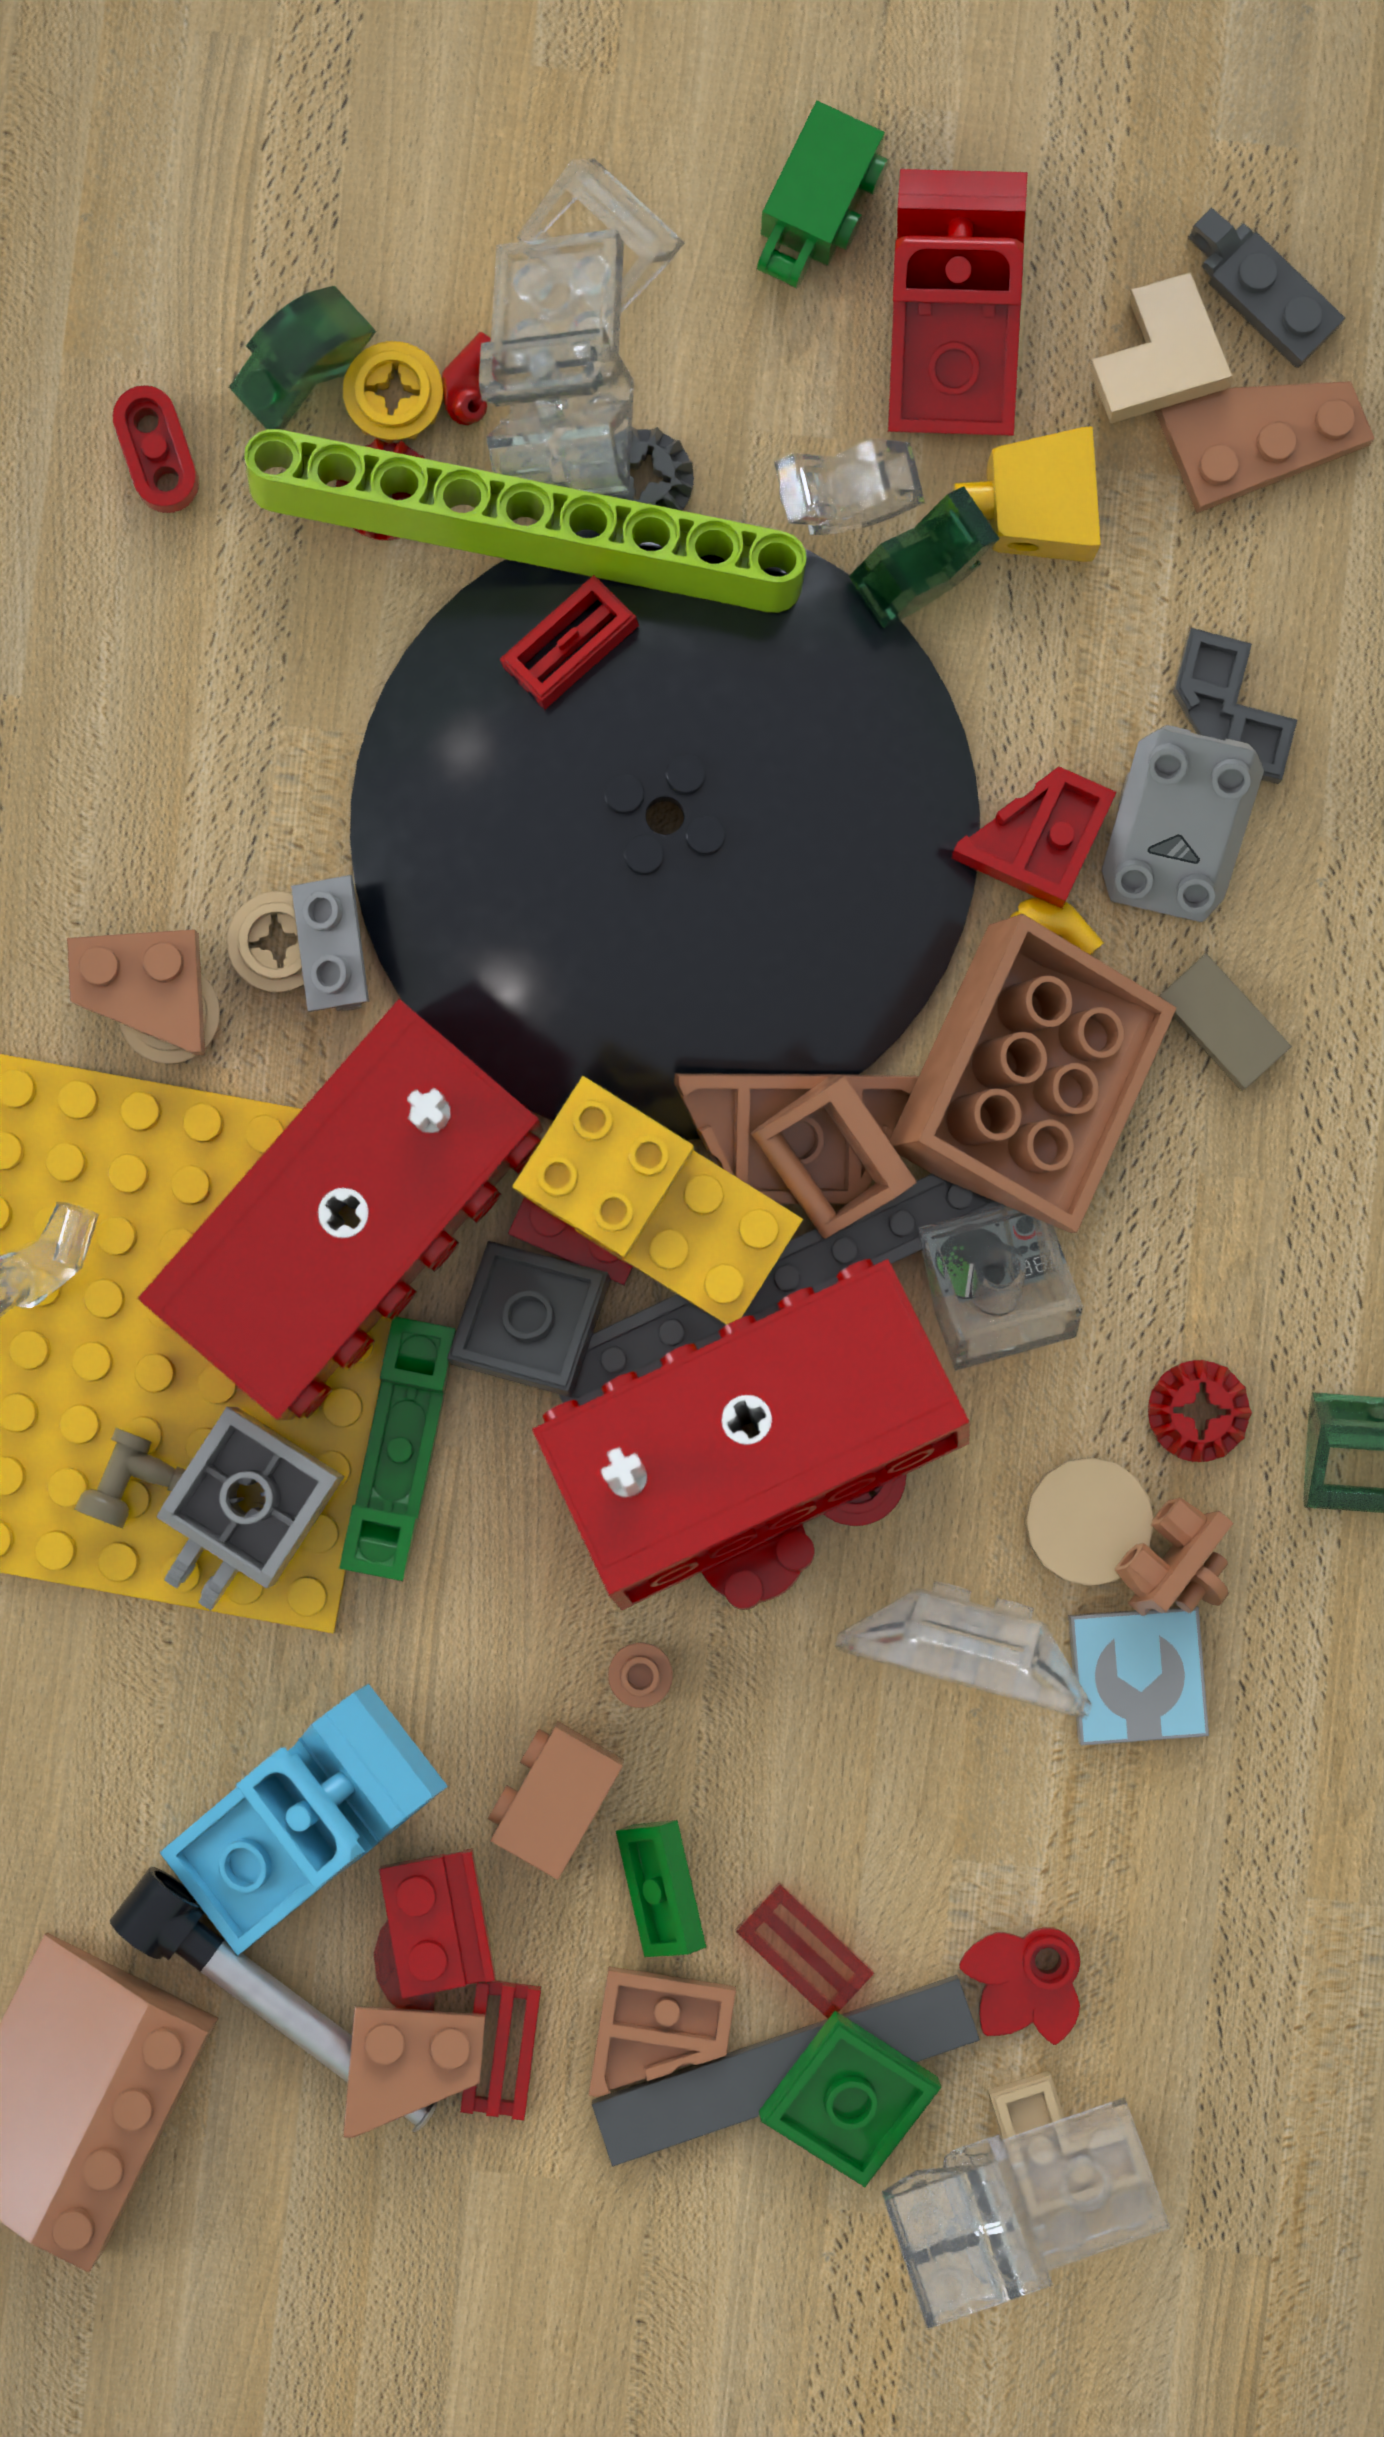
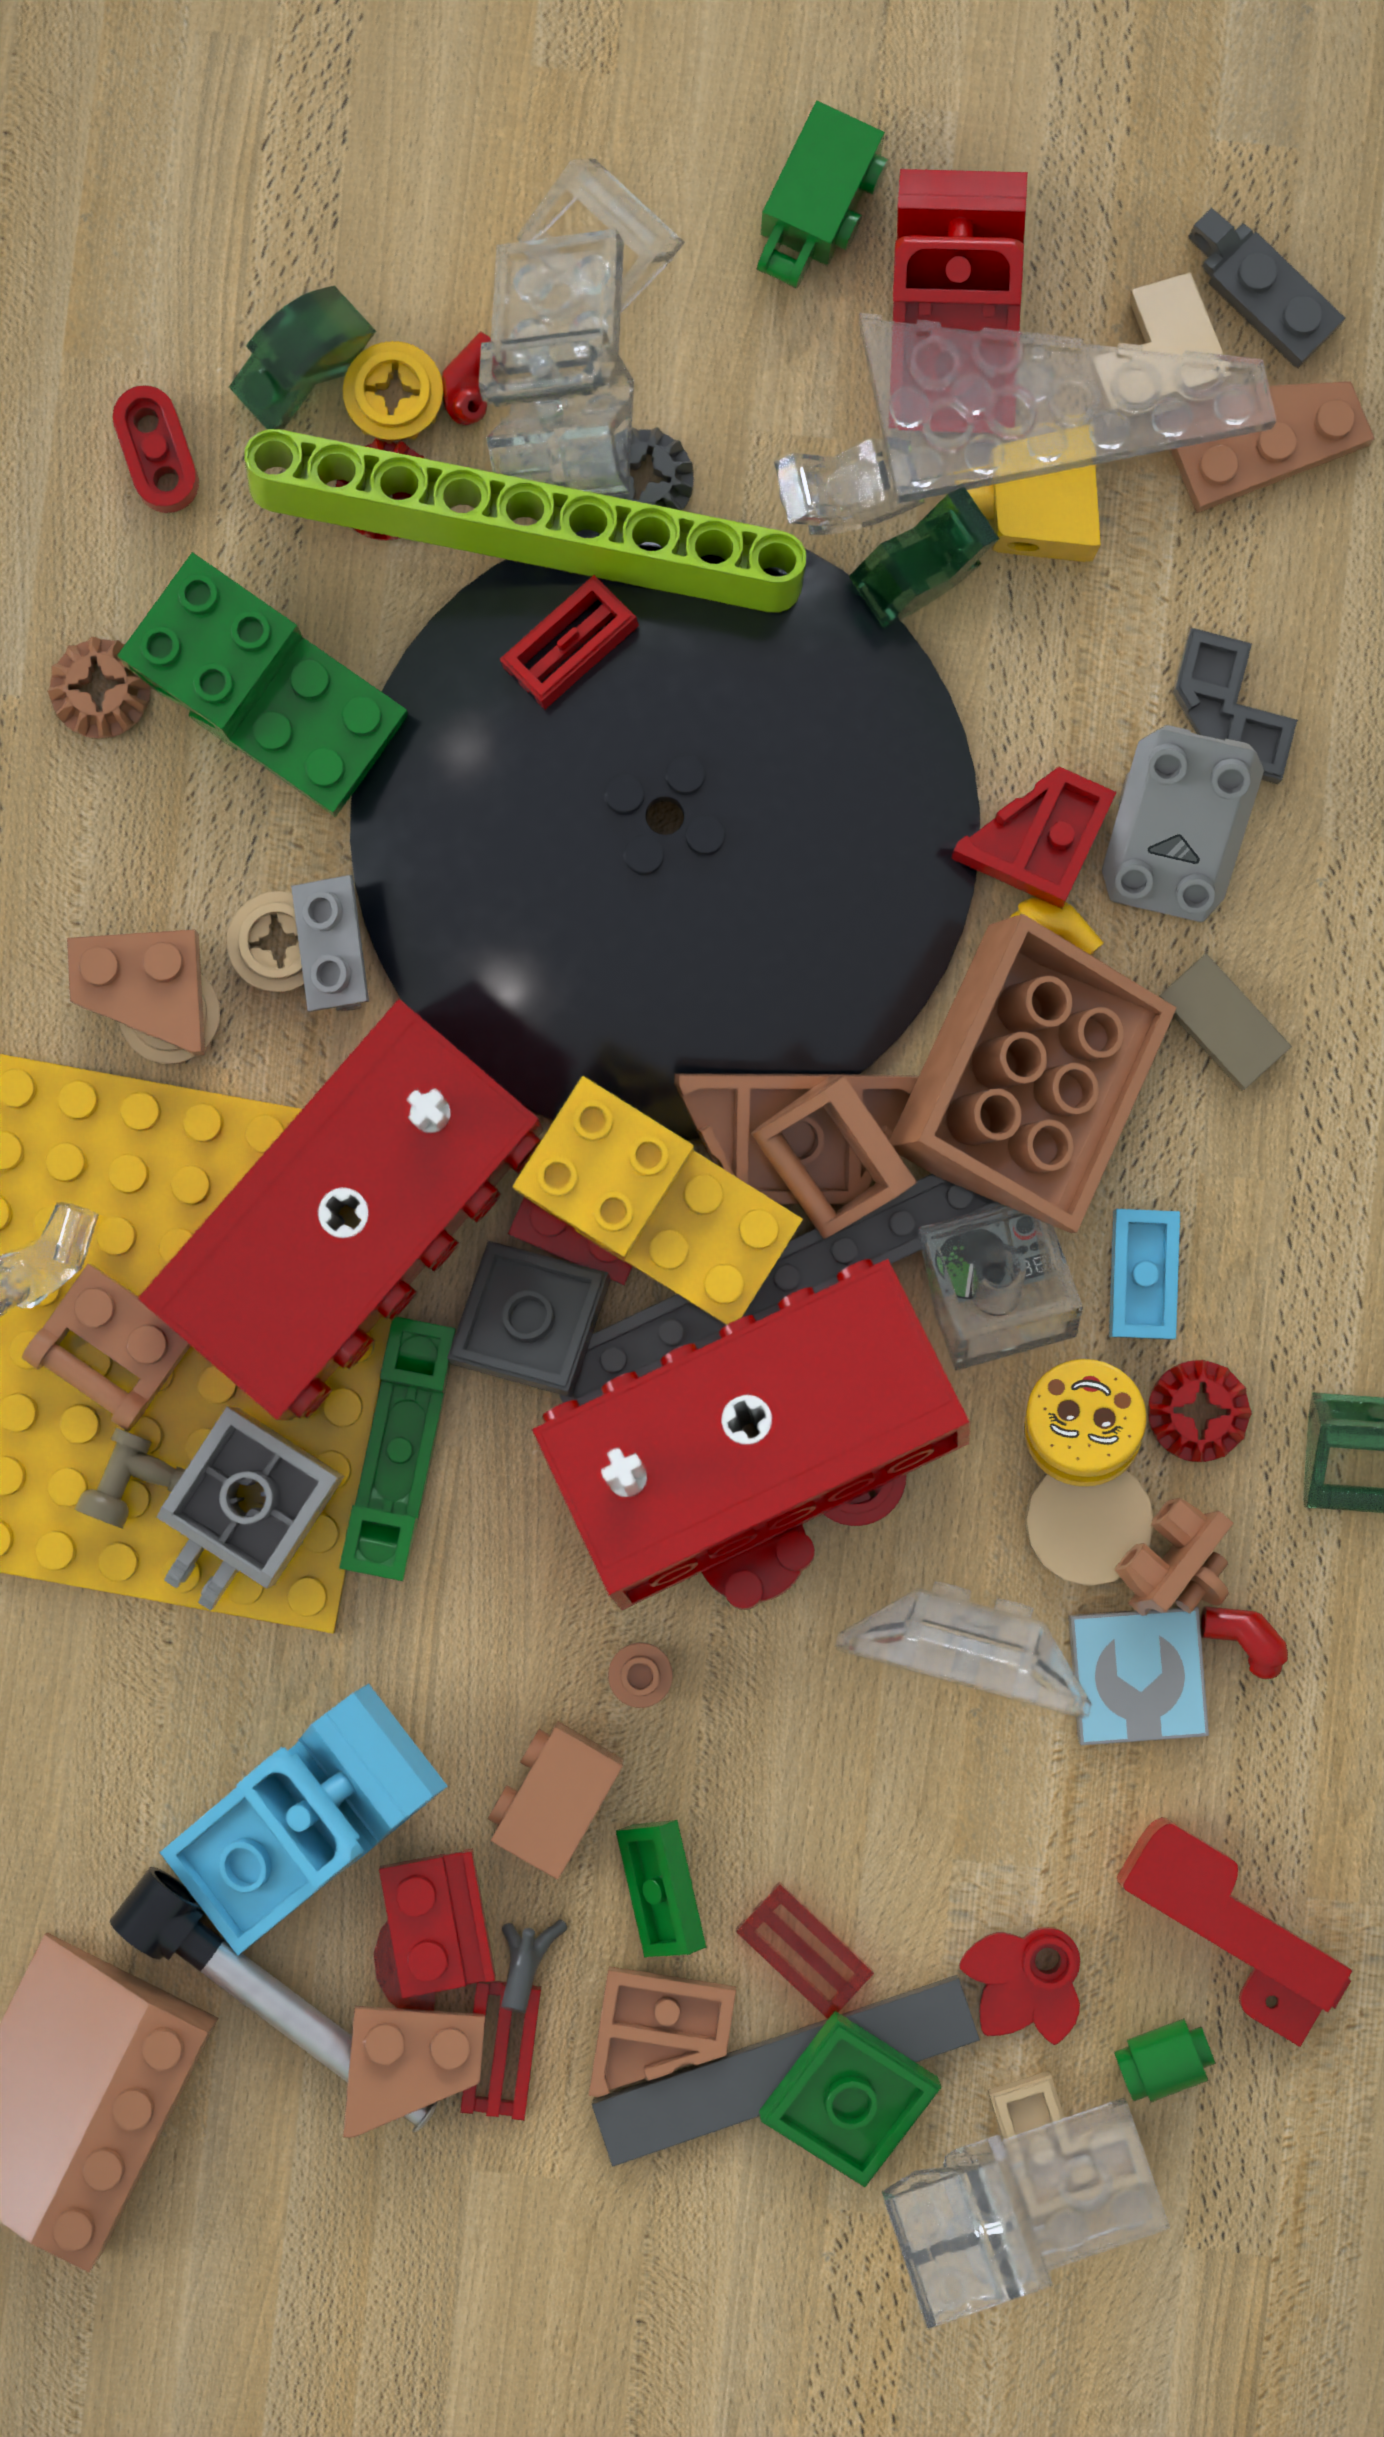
(78, 709): none -> nougat gear
(120, 1328): none -> nougat plate
(262, 685): none -> green piece
(524, 1960): none -> dark grey bar
(1038, 404): none -> clear wing
(1084, 1422): none -> yellow head
(1144, 1274): none -> medium azure plate
(1165, 2061): none -> green brick
(1195, 1888): none -> red piece
(1253, 1632): none -> red arm

